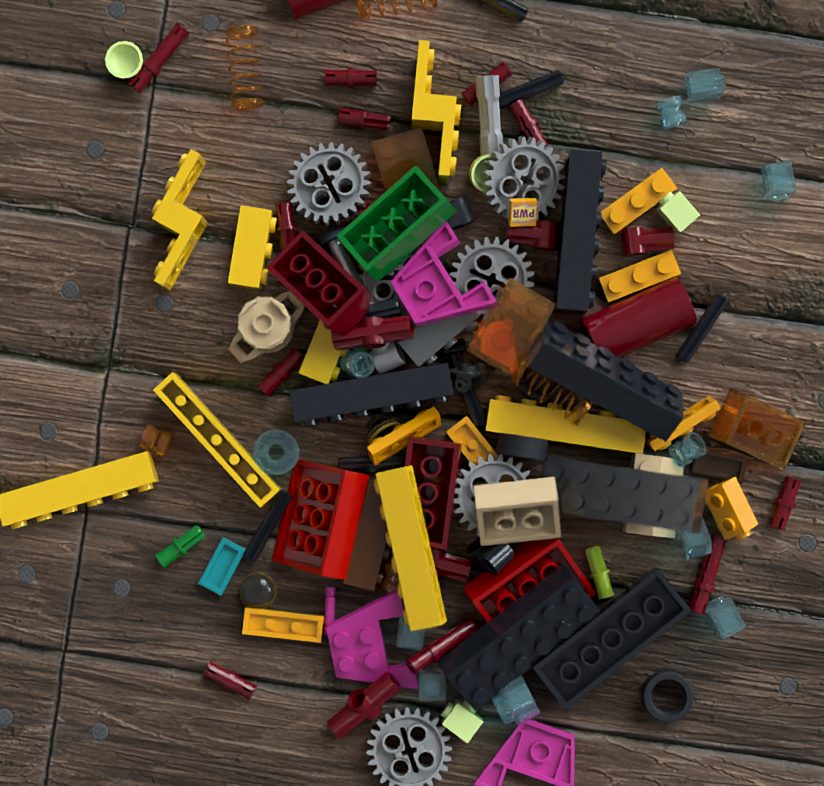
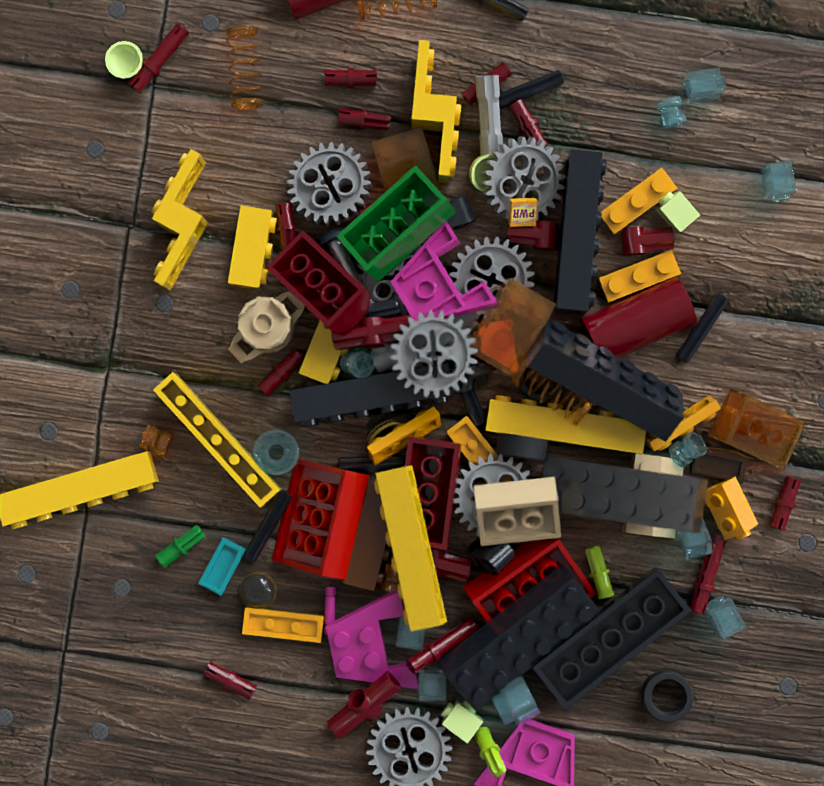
(458, 351): none -> light grey gear
(489, 751): none -> lime axle

